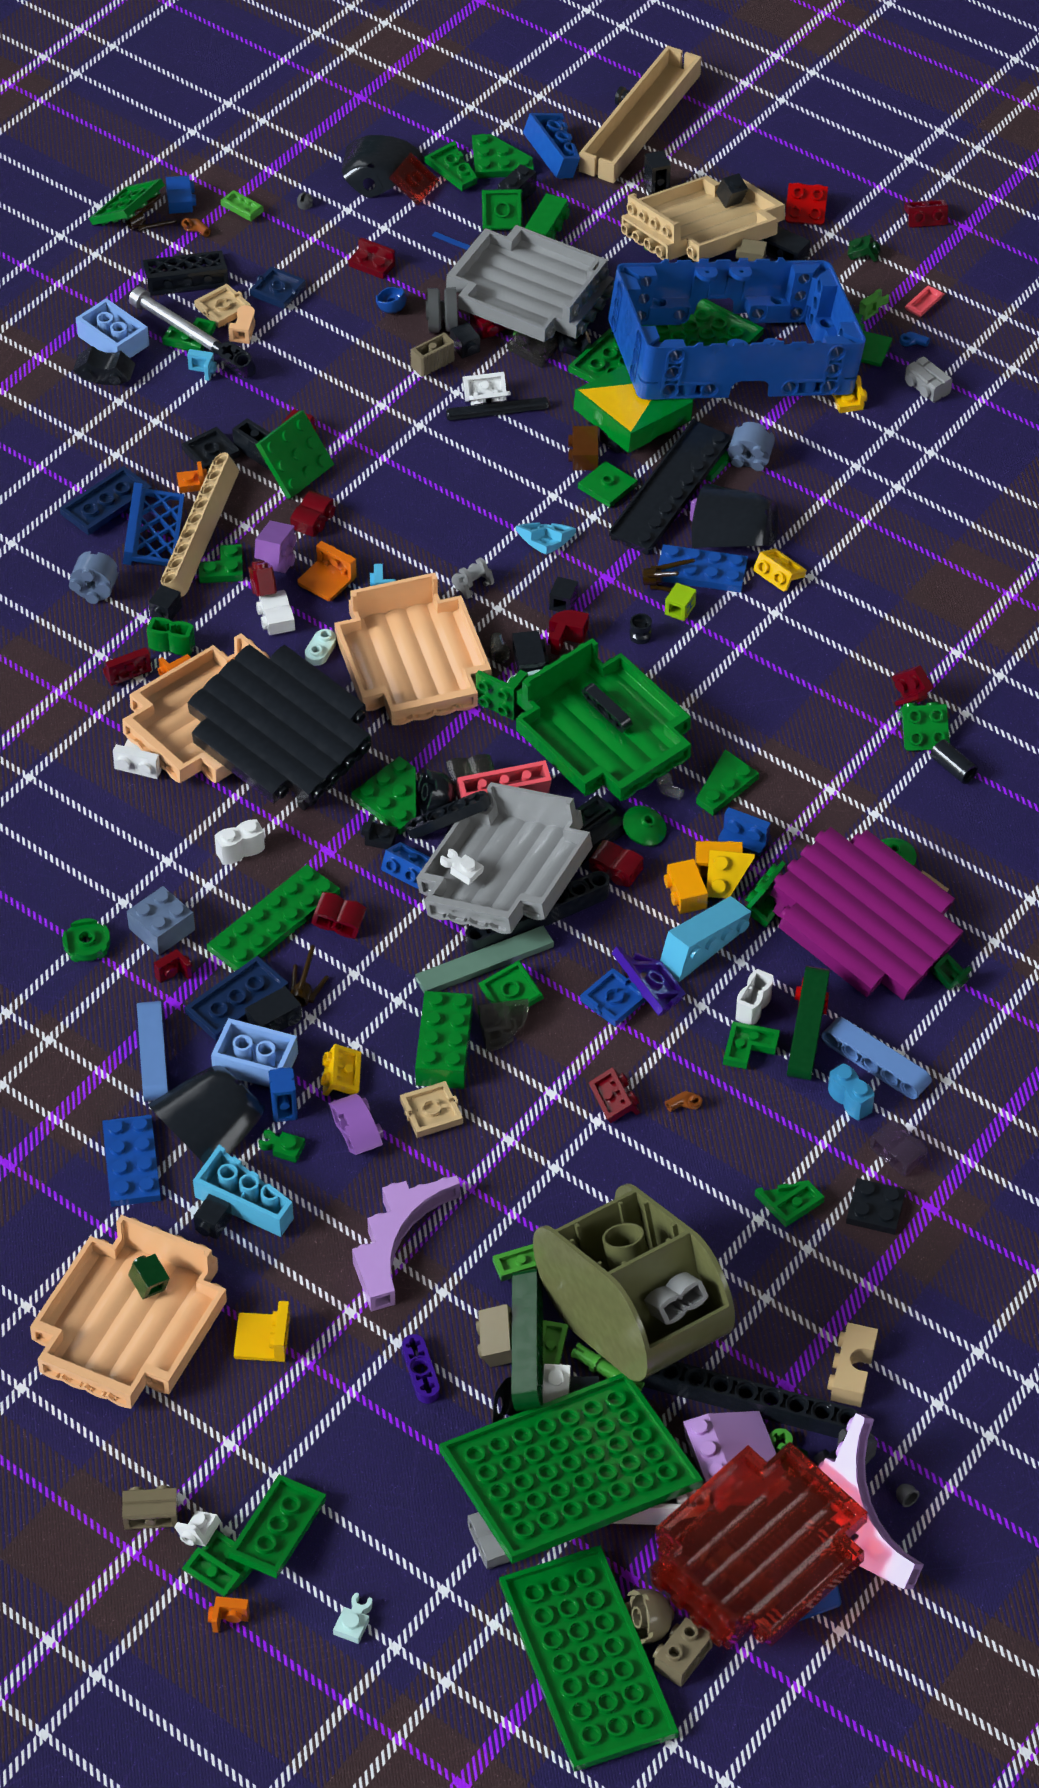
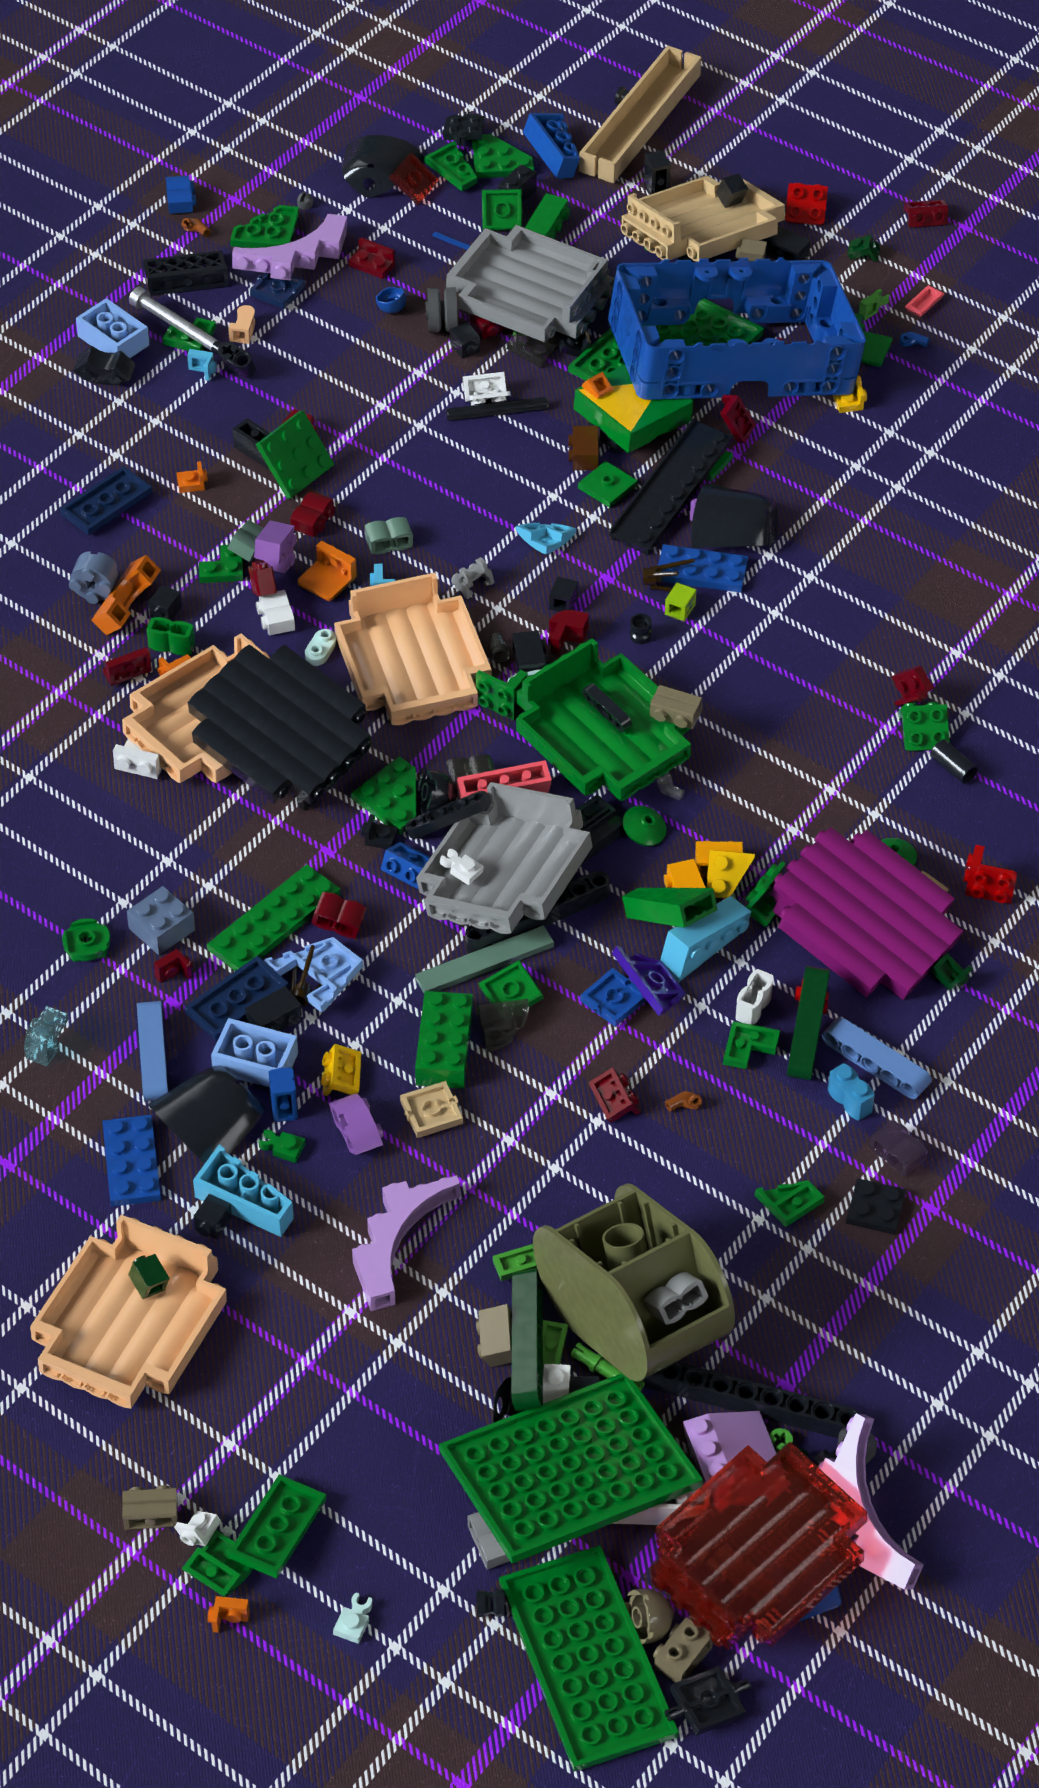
(42, 1035): none -> clear light blue brick
(115, 608): none -> orange arch
(127, 202): green plate -> none
(134, 525): blue fence -> none
(138, 219): dark brown plant -> none
(200, 524): tan beam -> none
(208, 446): black plate -> none
(221, 304): tan plate -> none
(238, 842): white brick -> none
(242, 205): bright green plate -> none
(244, 540): none -> sand green brick
(263, 1335): yellow bracket -> none
(267, 230): none -> green plate
(303, 253): none -> lavender arch
(331, 966): none -> light blue wing
(388, 535): none -> sand green brick
(419, 1378): dark purple beam -> none
(432, 354): dark tan brick -> none
(464, 127): none -> black plate
(484, 1605): none -> black wheel
(598, 385): none -> orange slope
(619, 863): dark red brick -> none
(670, 905): none -> green slope
(675, 707): none -> dark tan brick
(707, 1700): none -> black plate
(725, 783): green wing -> none
(737, 417): none -> dark red bracket
(747, 829): blue bracket -> none
(751, 446): sand blue brick -> none
(778, 568): yellow bracket -> none
(848, 1382): tan arch -> none
(907, 1495): dark grey hinge -> none
(928, 379): light grey brick -> none
(988, 881): none -> red bracket

